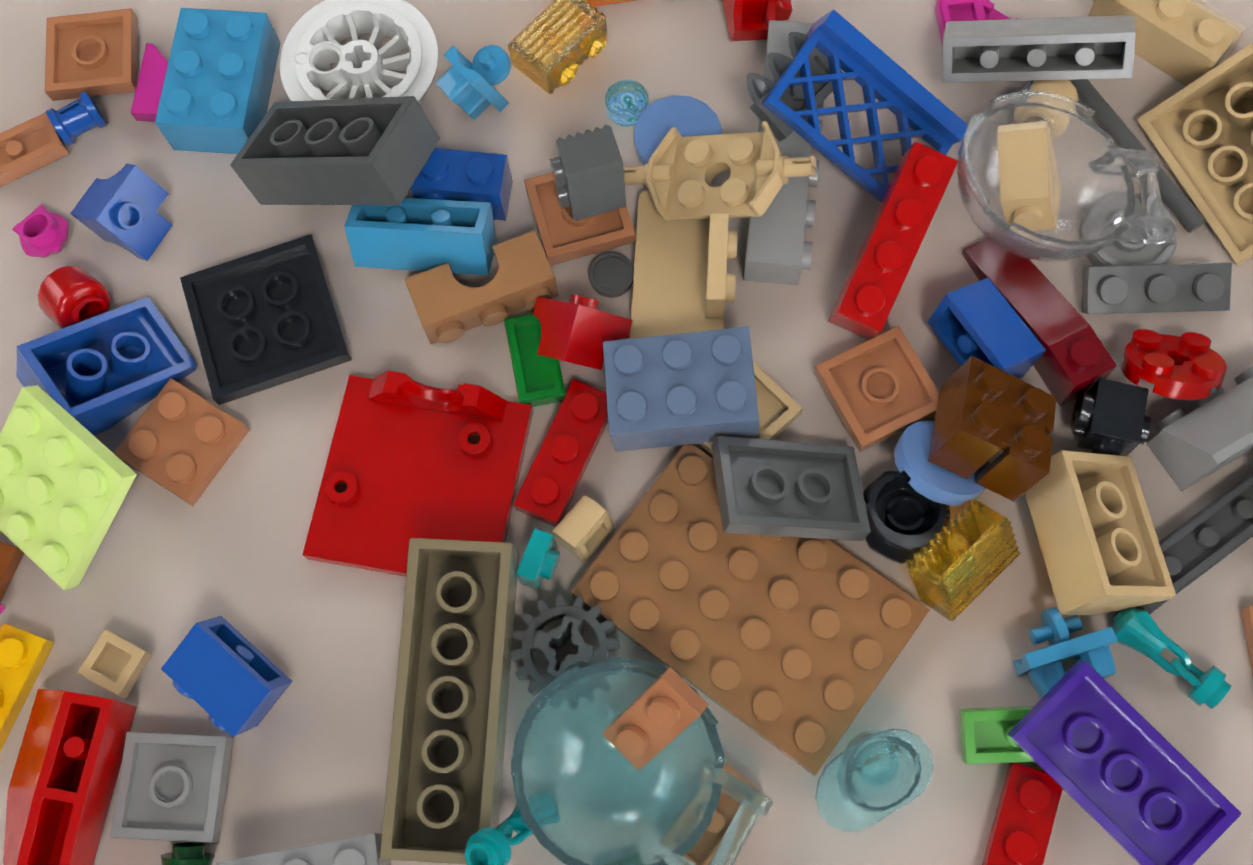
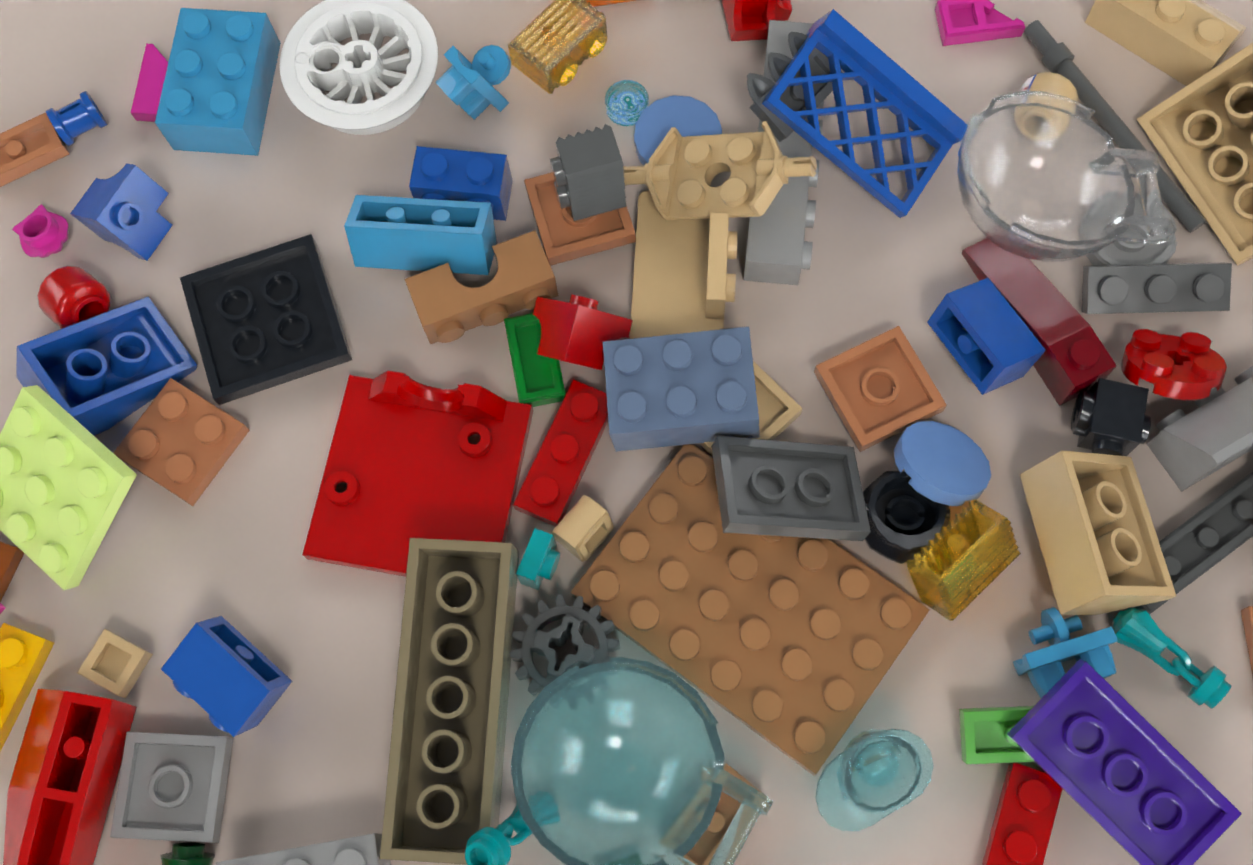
(91, 54): nougat plate -> none
(337, 152): dark grey brick -> none
(611, 274): dark grey piece -> none
(655, 718): nougat plate -> none
(893, 241): red brick -> none
(992, 411): reddish brown piece -> none
(1028, 175): tan slope -> none
(1039, 49): light grey brick -> none

